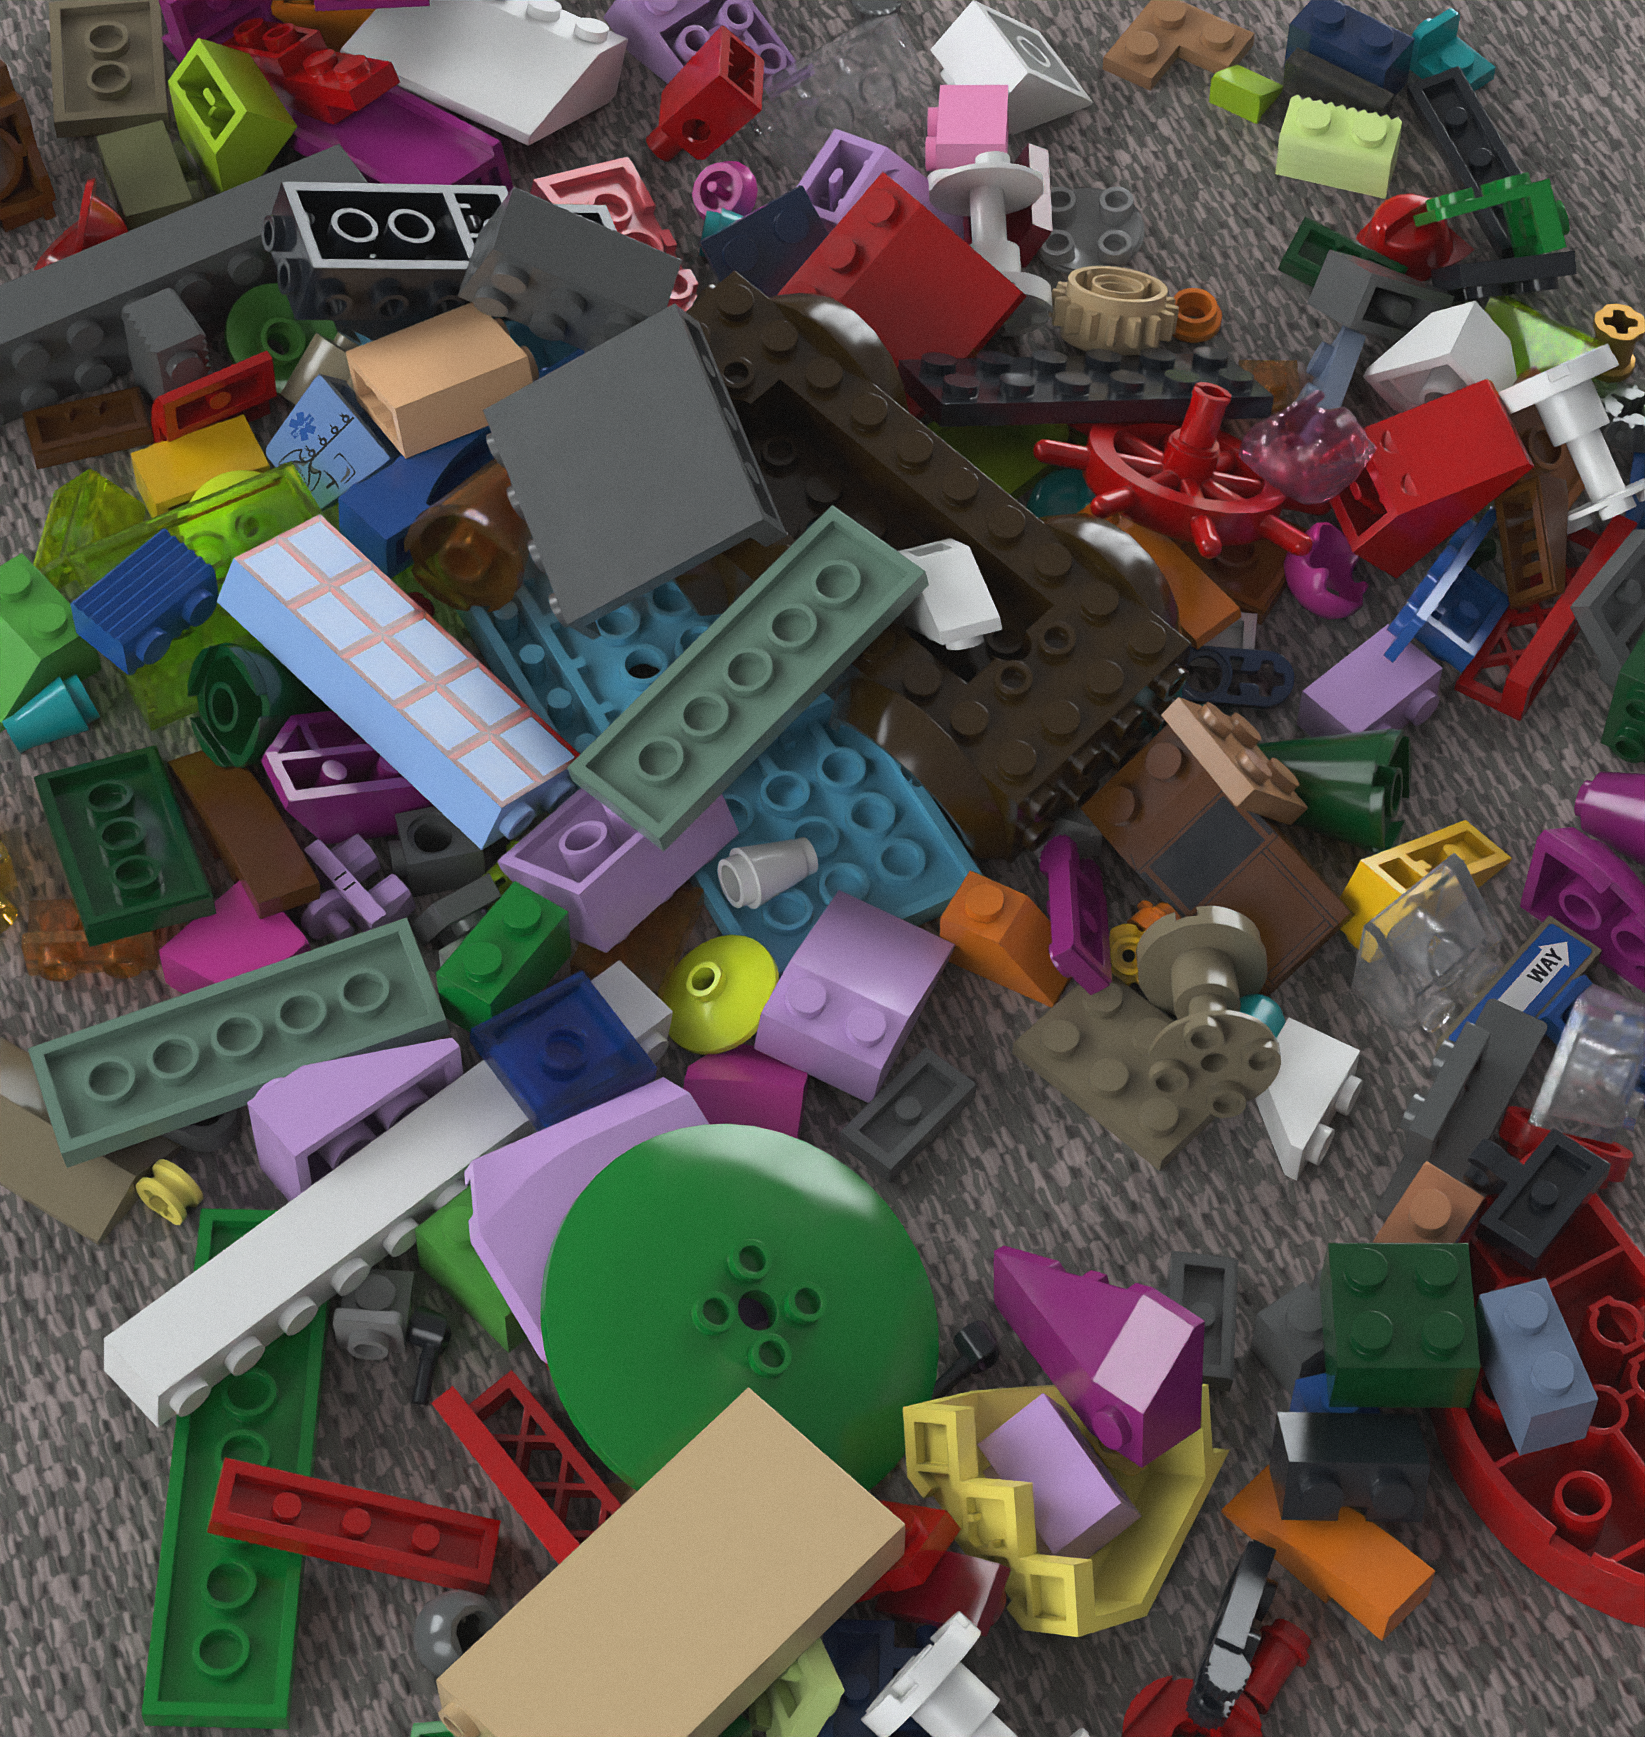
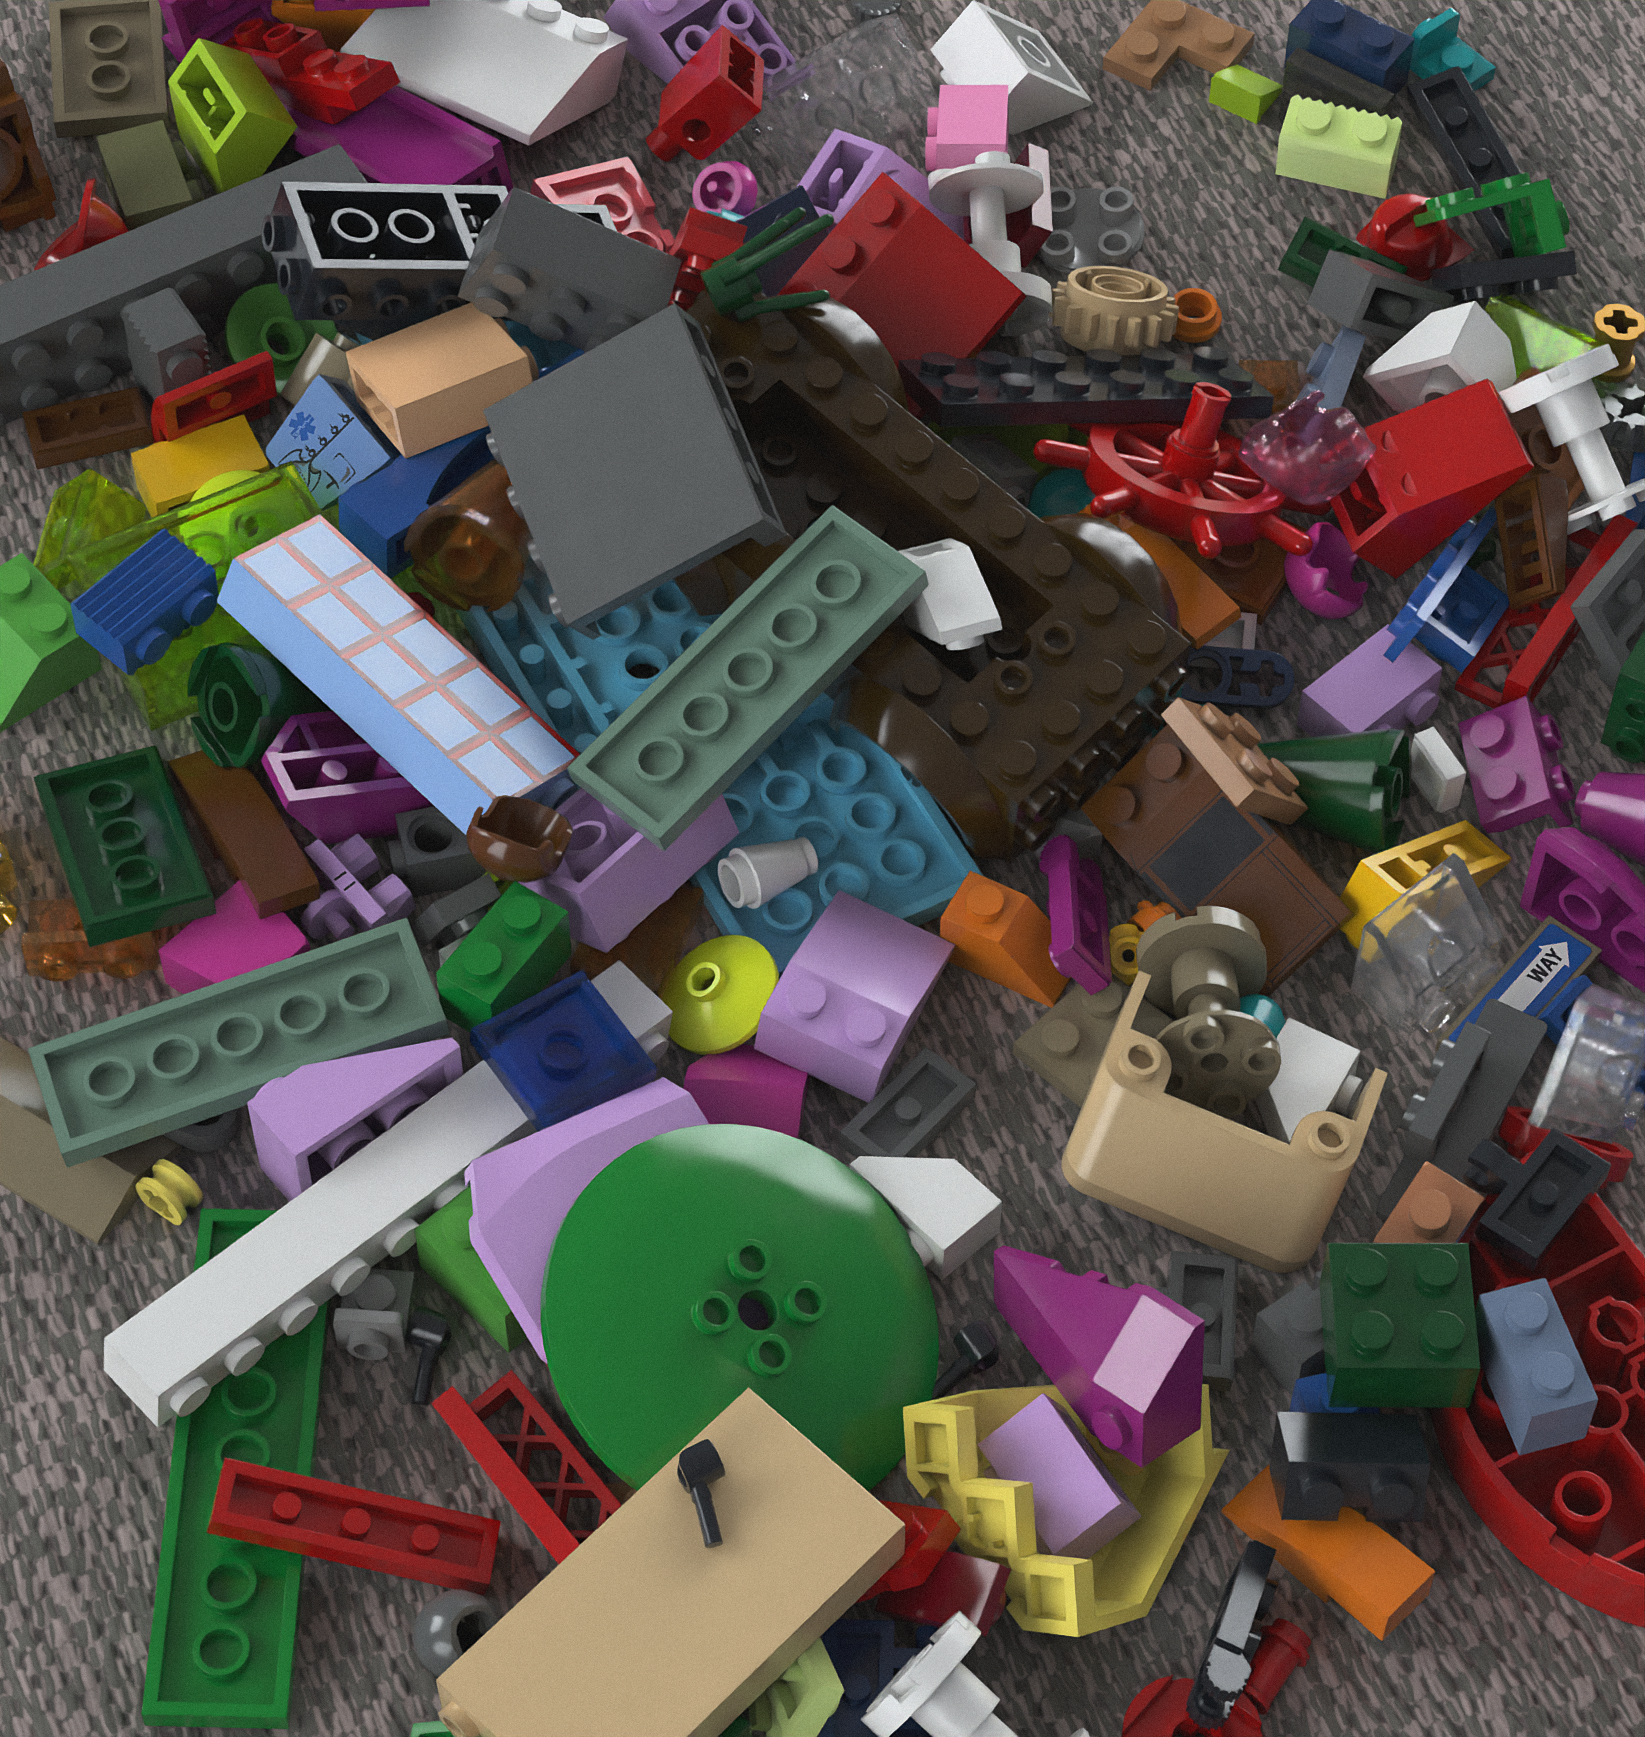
(52, 714): teal cone -> none
(518, 839): none -> reddish brown hair
(696, 1469): none -> black hand
(699, 243): none -> red slope
(733, 278): none -> dark green plant
(937, 1204): none -> white slope
(998, 464): none -> light grey bracket
(1201, 1169): none -> tan windscreen
(1436, 770): none -> white tile
(1516, 766): none -> magenta bracket

